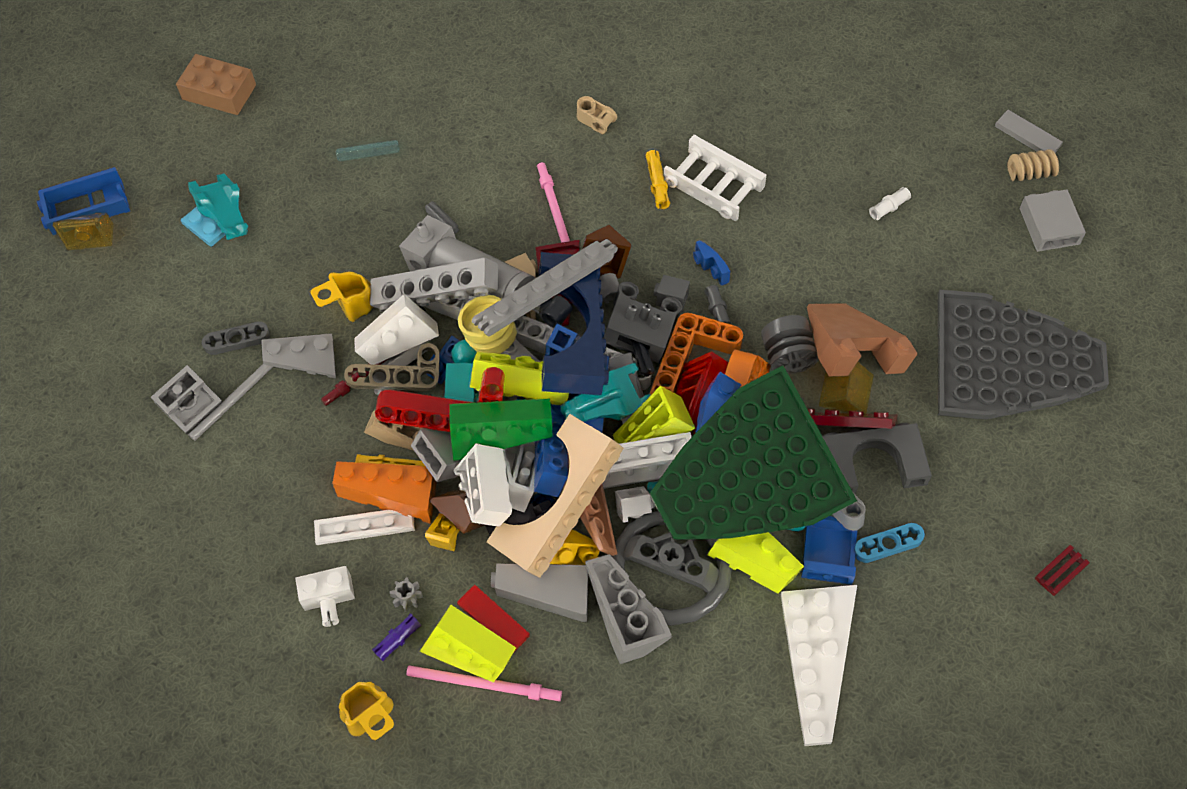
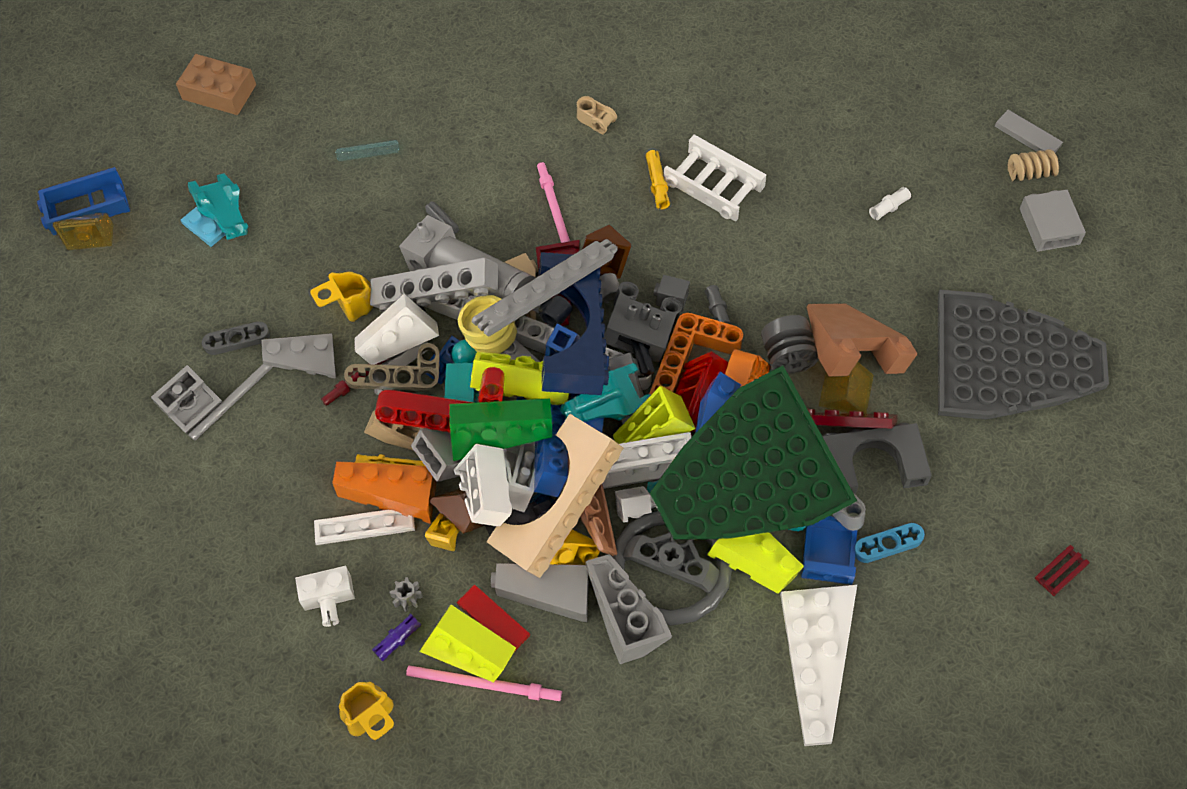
(711, 260): blue slope -> none

